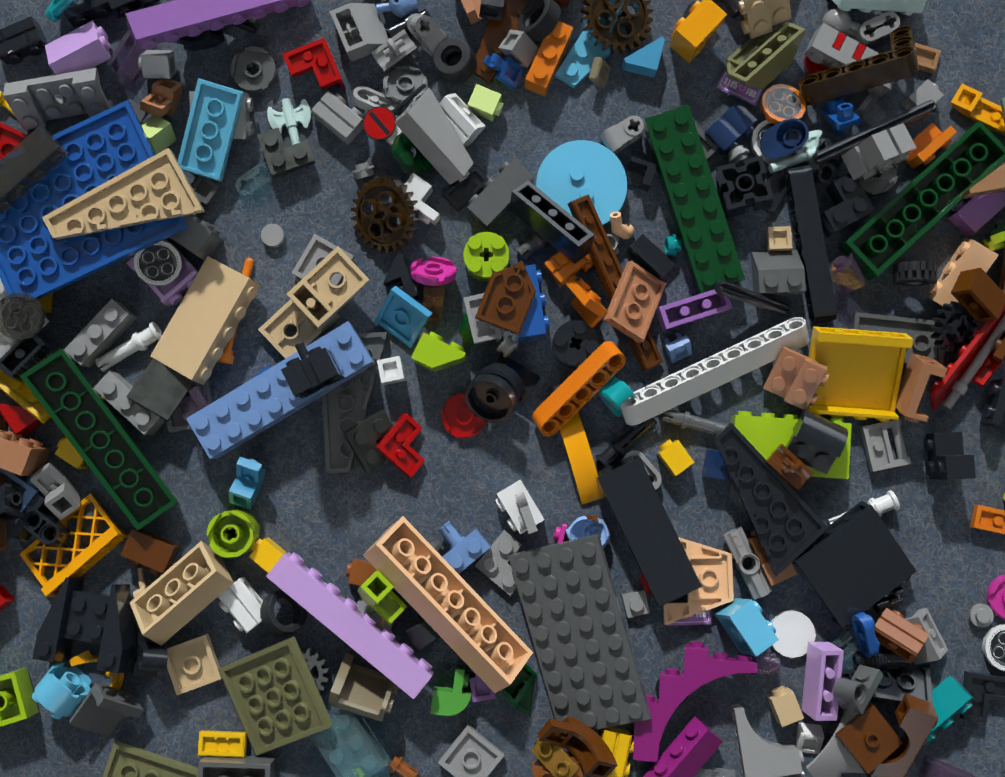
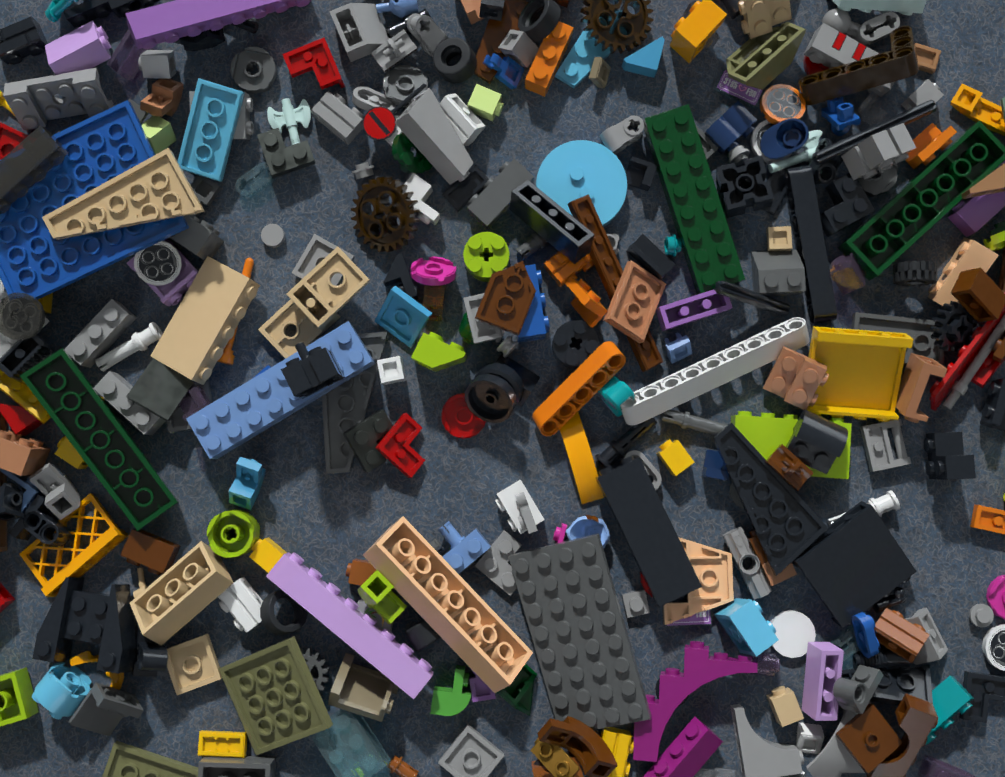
(618, 228): light nougat arm -> none

